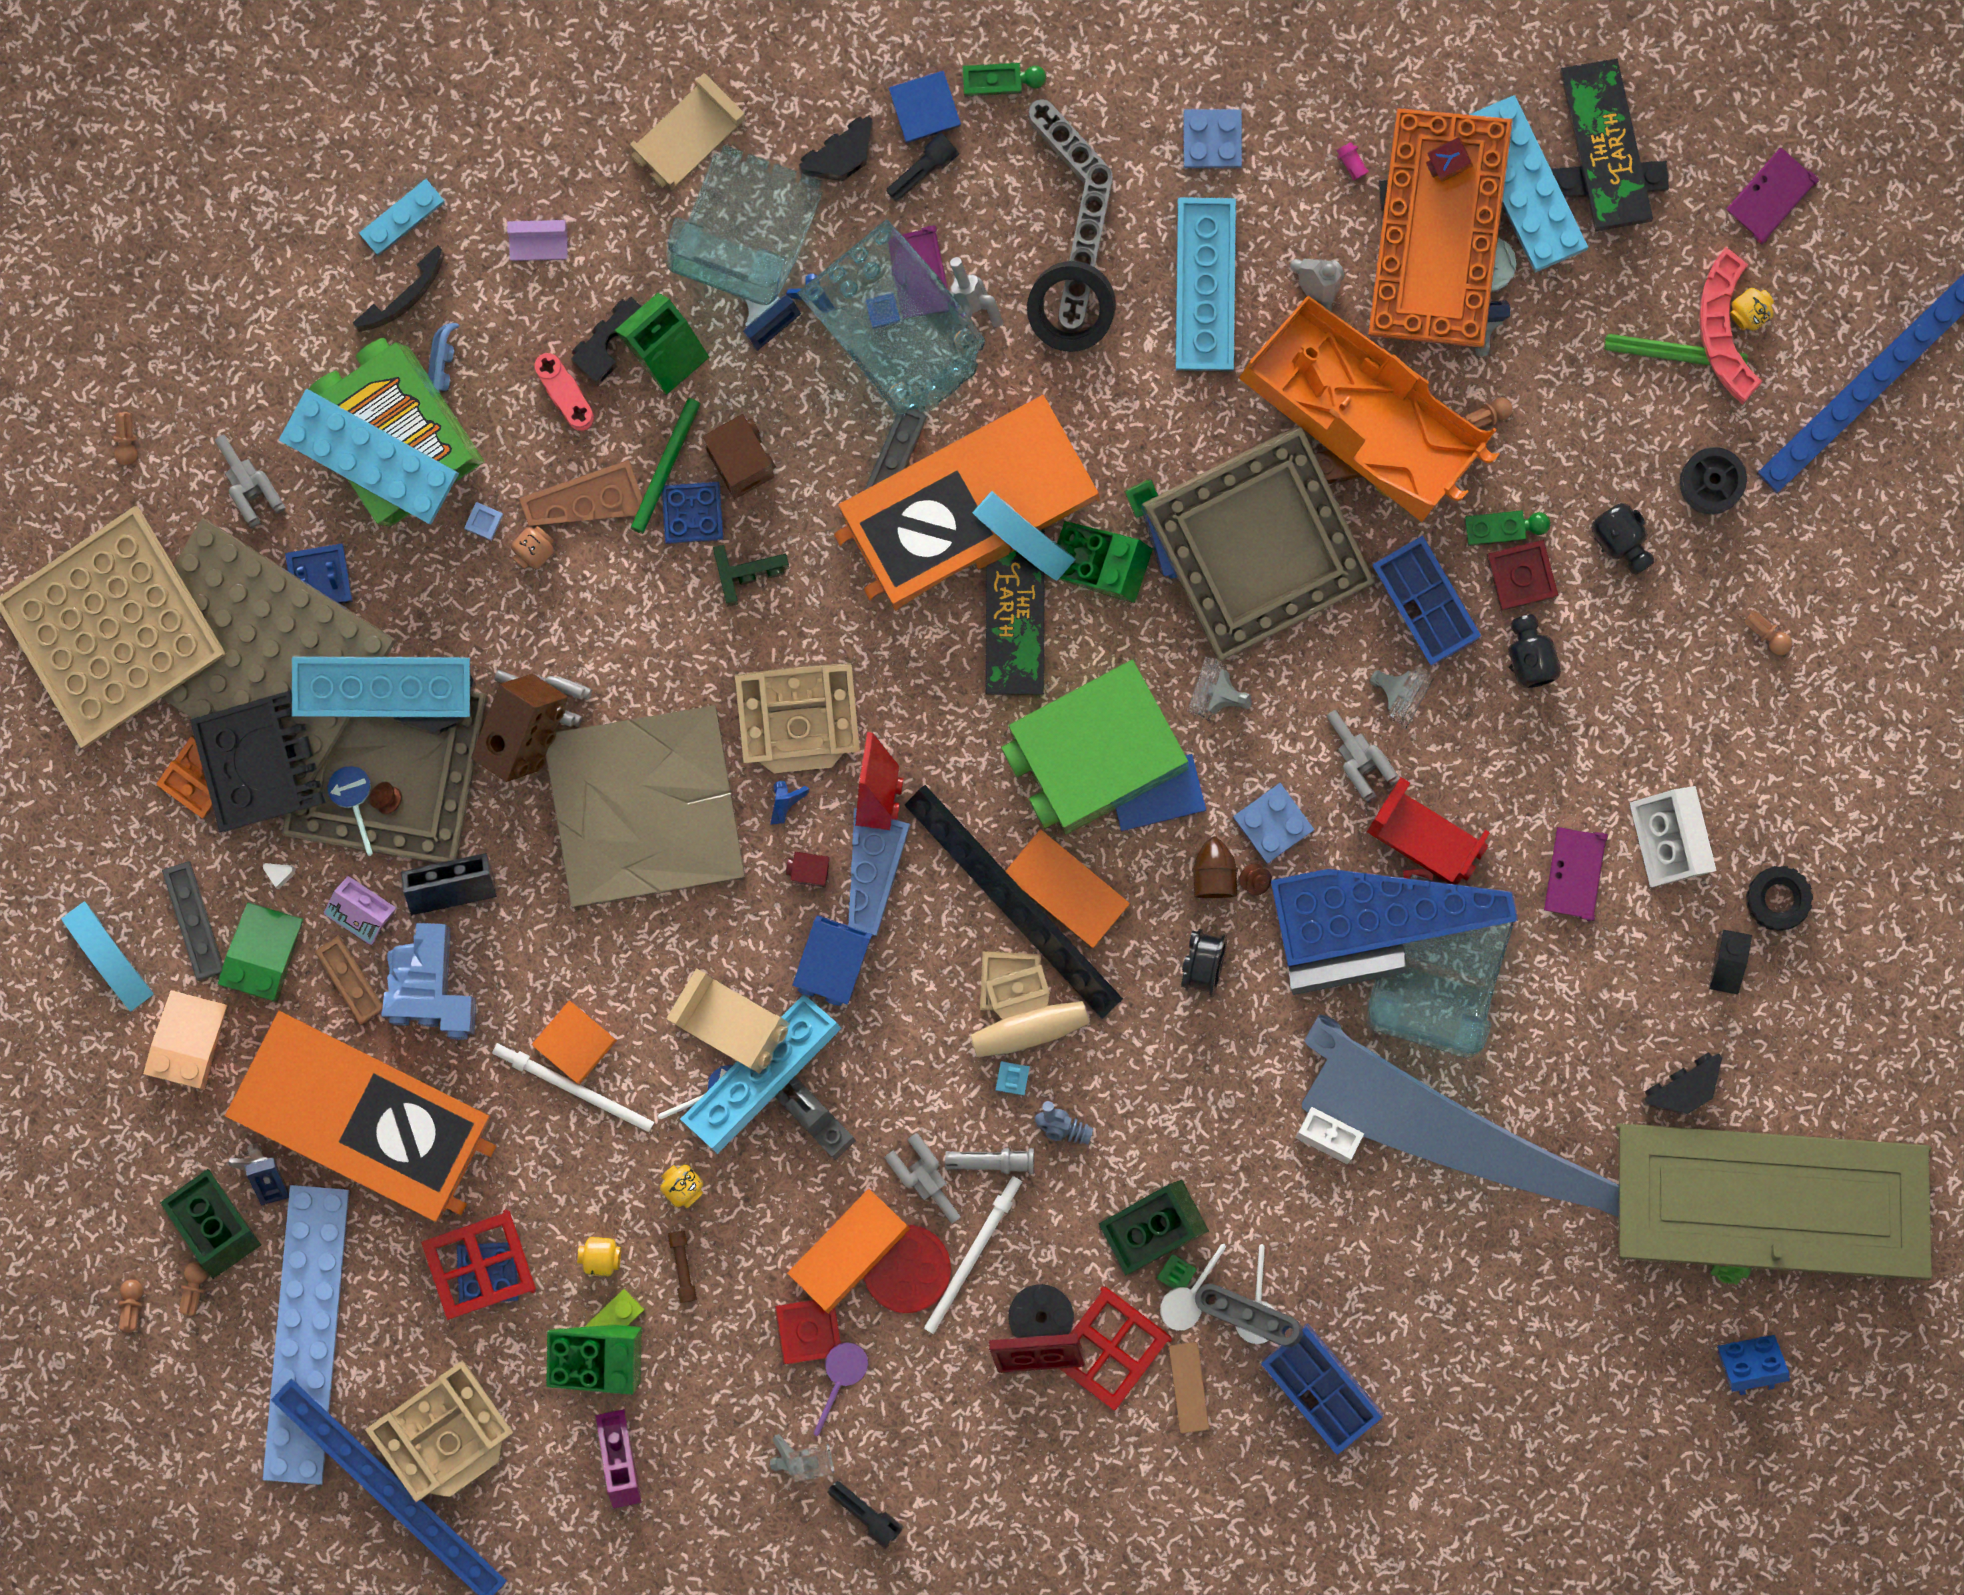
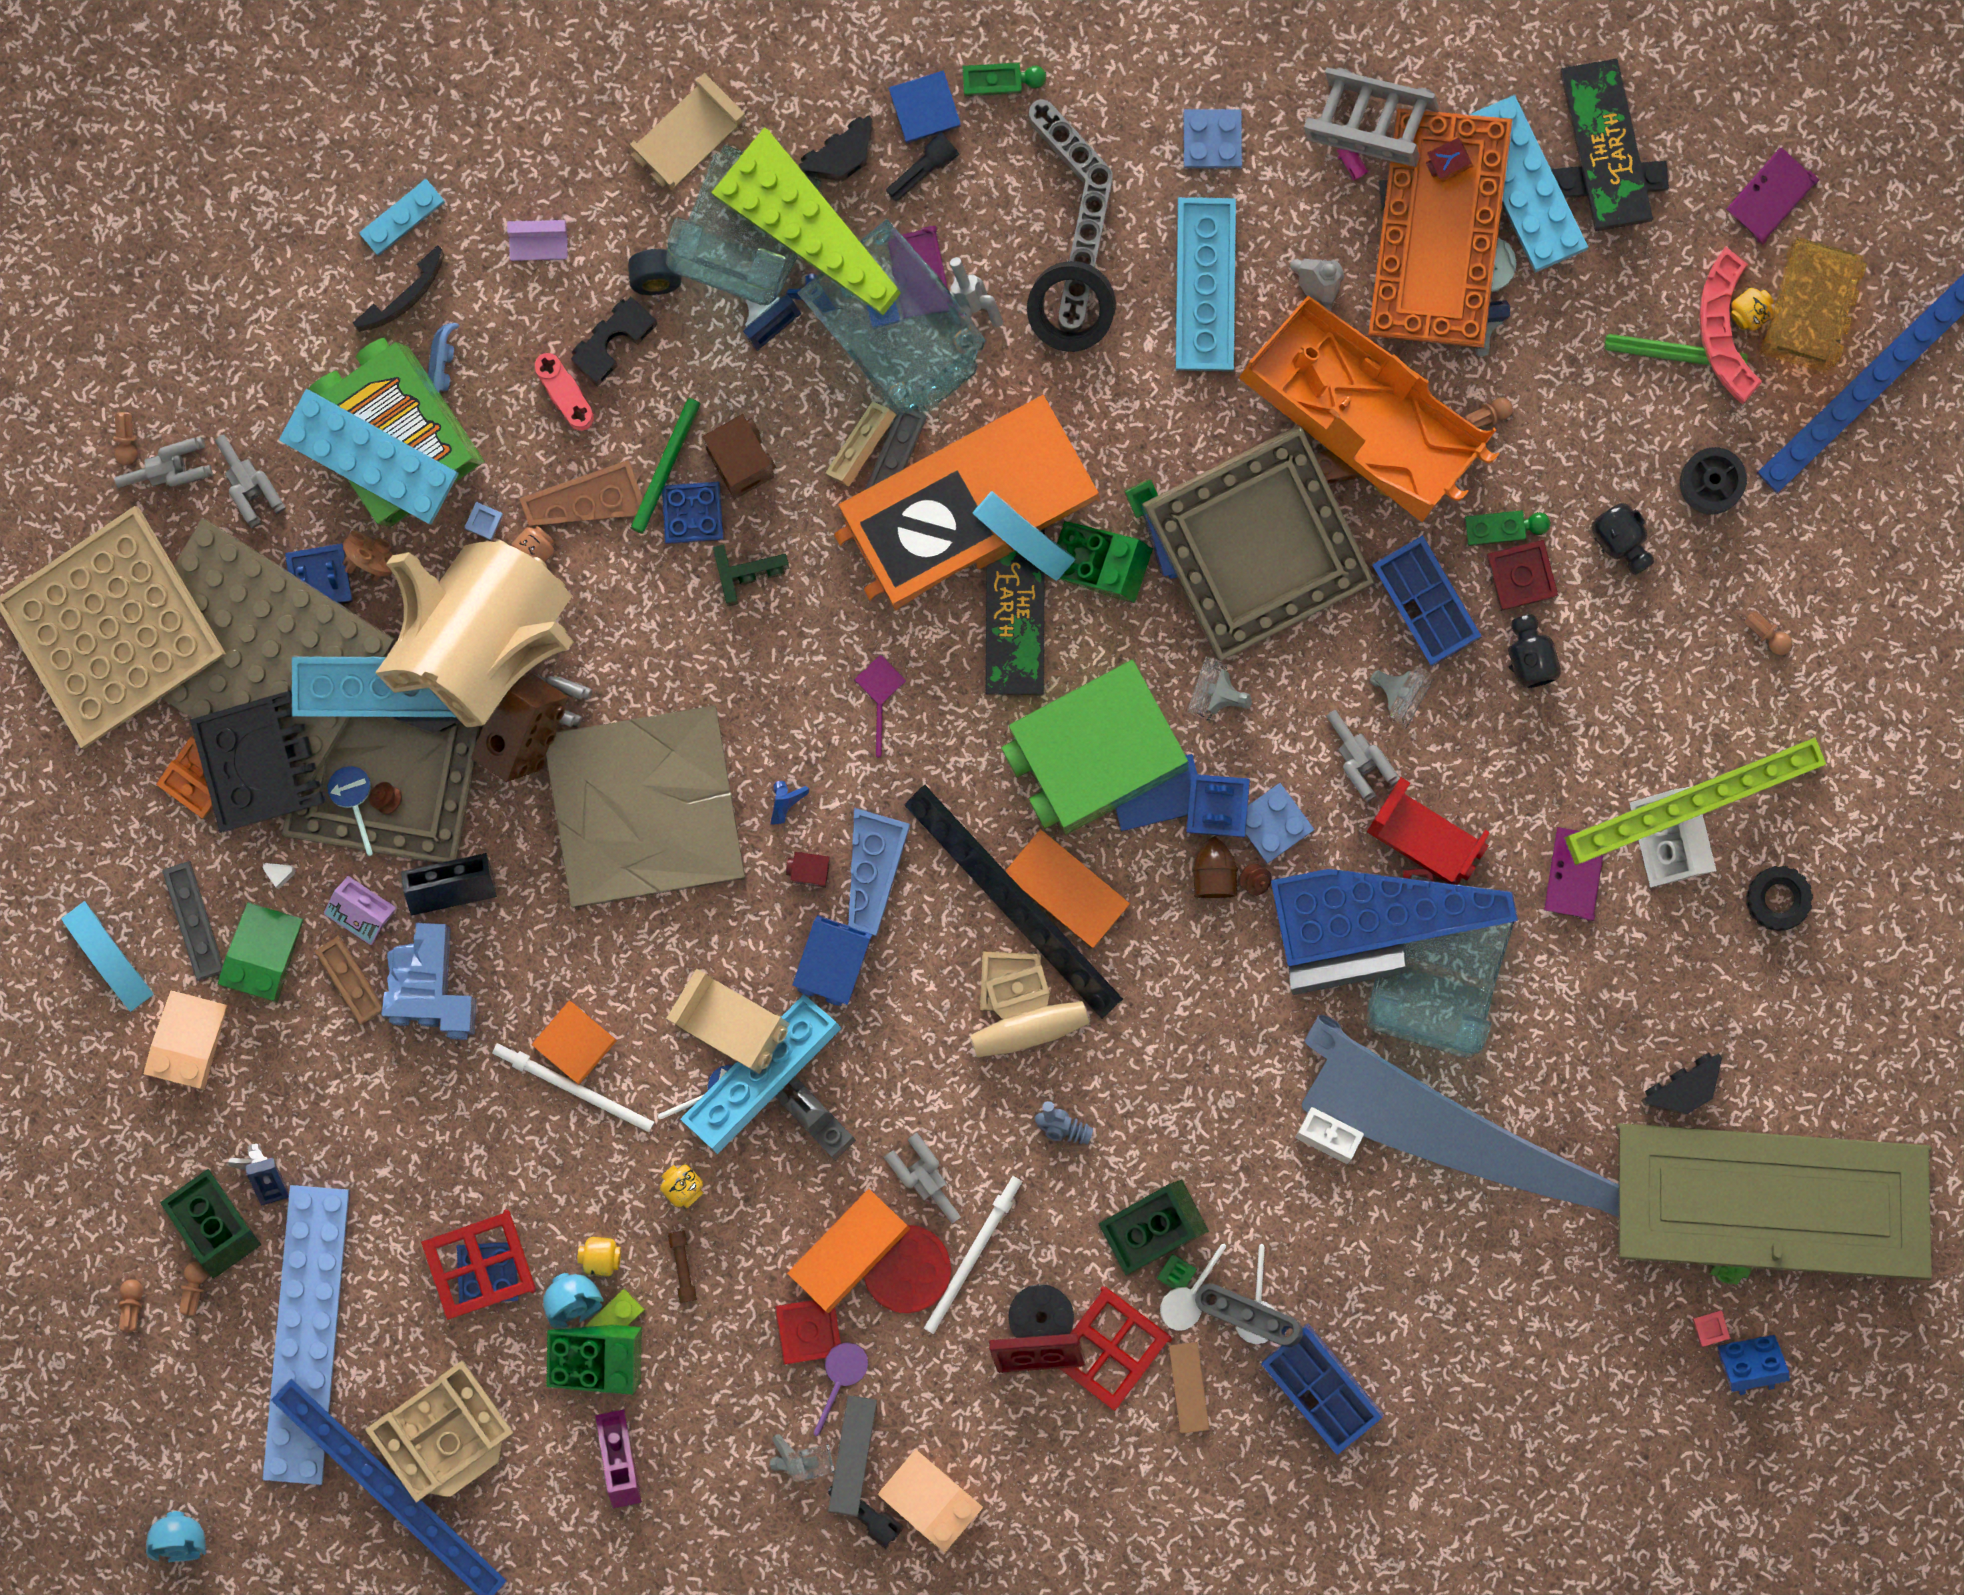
(168, 467): none -> light grey plant
(176, 1538): none -> medium azure cylinder
(360, 1117): orange piece -> none
(367, 554): none -> nougat plate
(474, 626): none -> tan cylinder
(570, 1298): none -> medium azure cylinder
(650, 274): none -> black wheel
(663, 342): green slope -> none
(785, 205): none -> lime wing
(797, 717): tan slope -> none
(852, 1456): none -> dark grey tile
(860, 443): none -> tan plate
(878, 786): red slope -> none
(879, 682): none -> magenta piece
(930, 1500): none -> light nougat slope
(1004, 1160): light grey pin -> none
(1012, 1078): medium azure tile -> none
(1204, 962): black wheel -> none
(1218, 805): none -> blue plate
(1374, 143): none -> light grey fence
(1695, 801): none -> lime plate
(1711, 1328): none -> coral plate
(1730, 961): black slope -> none
(1813, 305): none -> clear yellow windscreen

